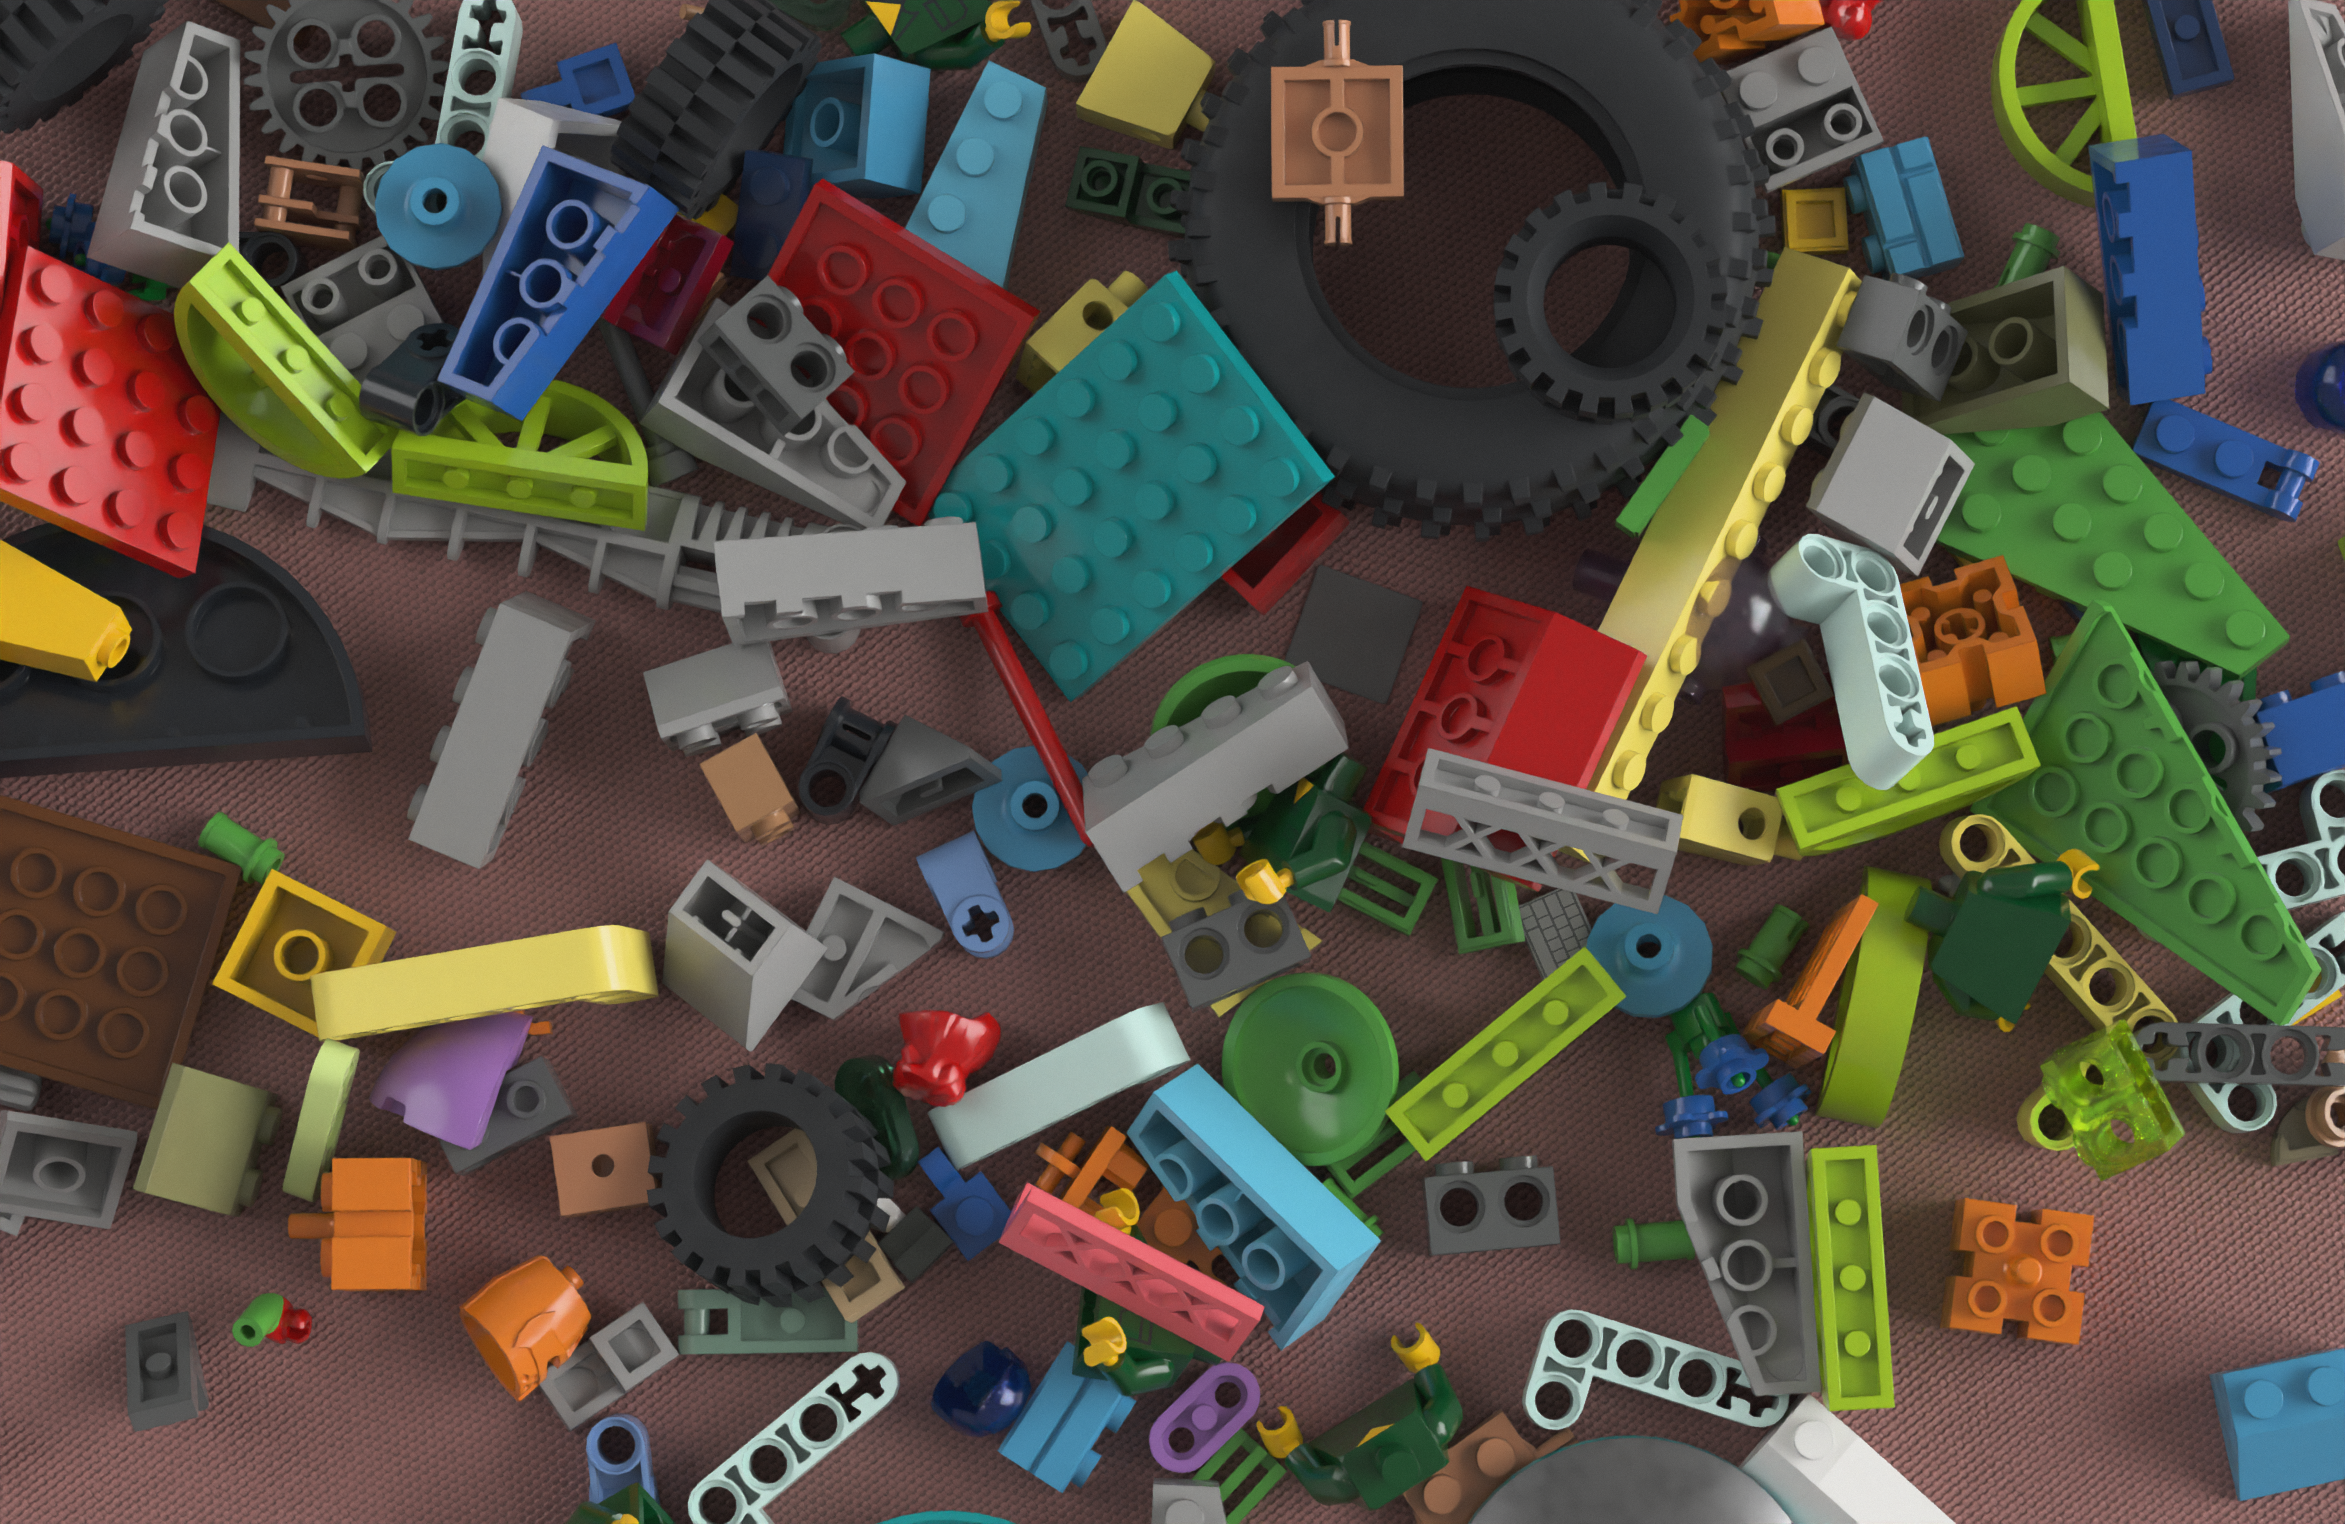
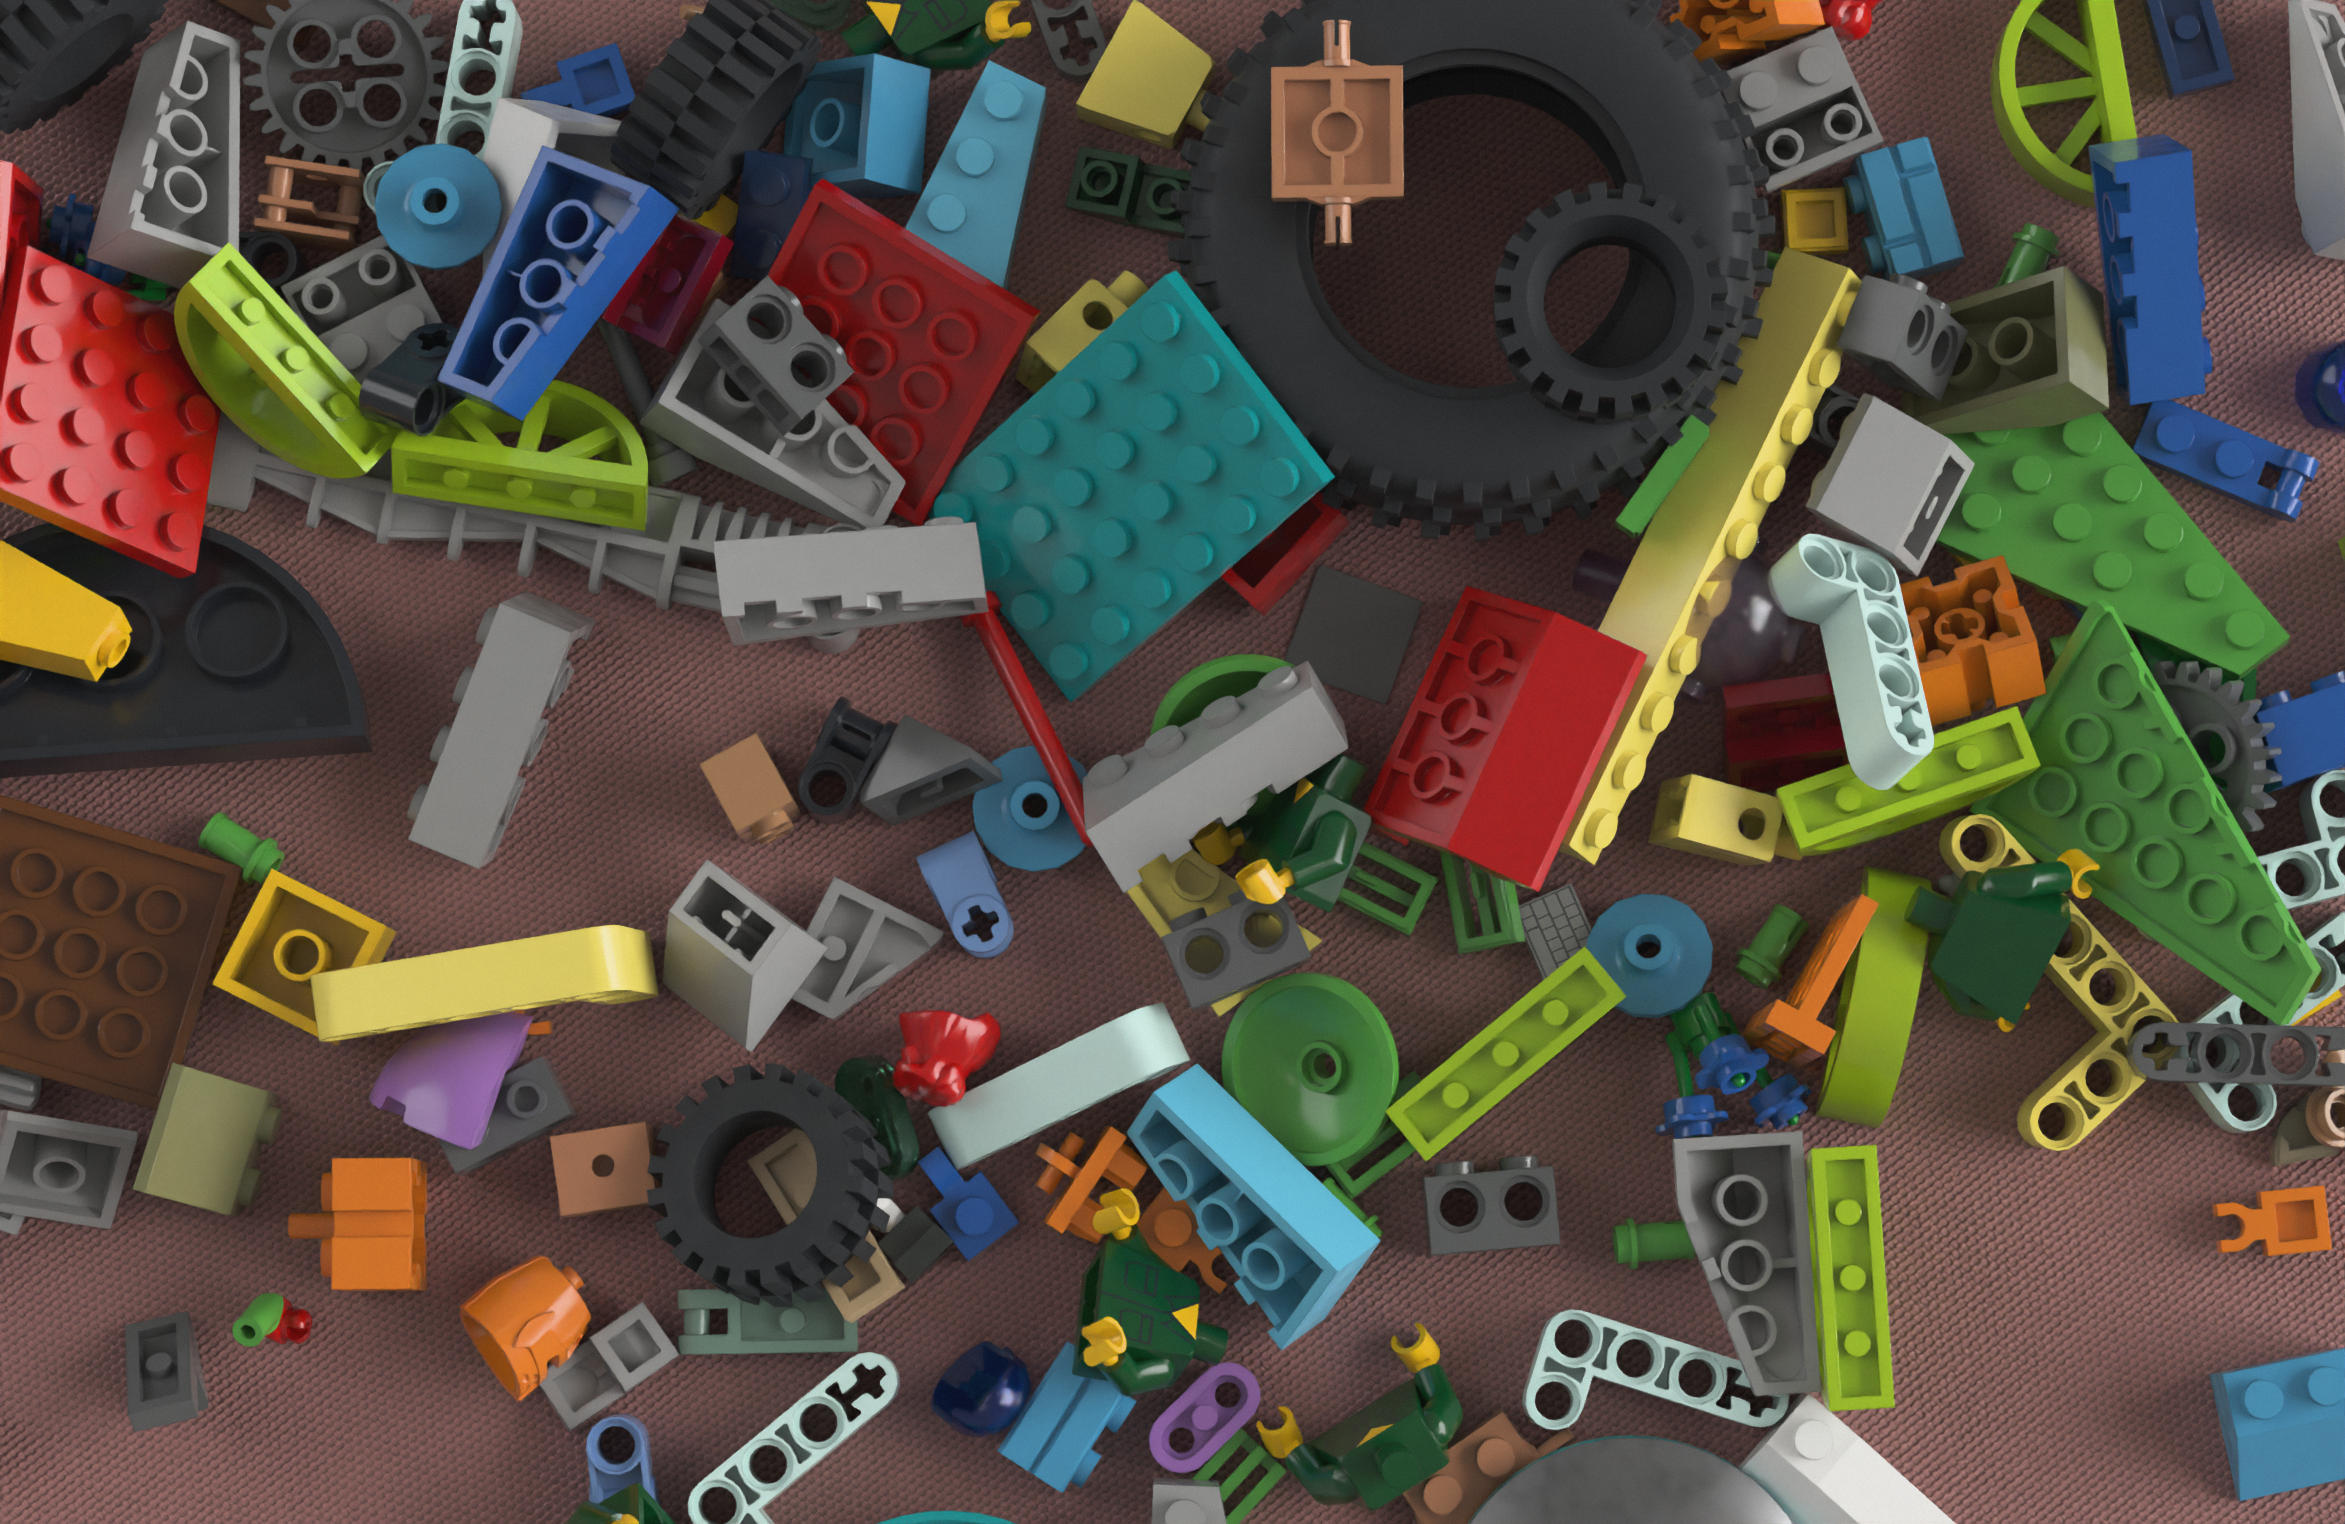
(320, 1119): yellowish green beam -> none
(717, 695): light grey slope -> none
(1130, 1273): coral fence -> none
(1546, 819): light grey fence -> none
(1789, 682): dark brown tile -> none
(2017, 1271): orange brick -> none
(2127, 1095): clear neon green brick -> none
(2284, 1222): none -> orange plate

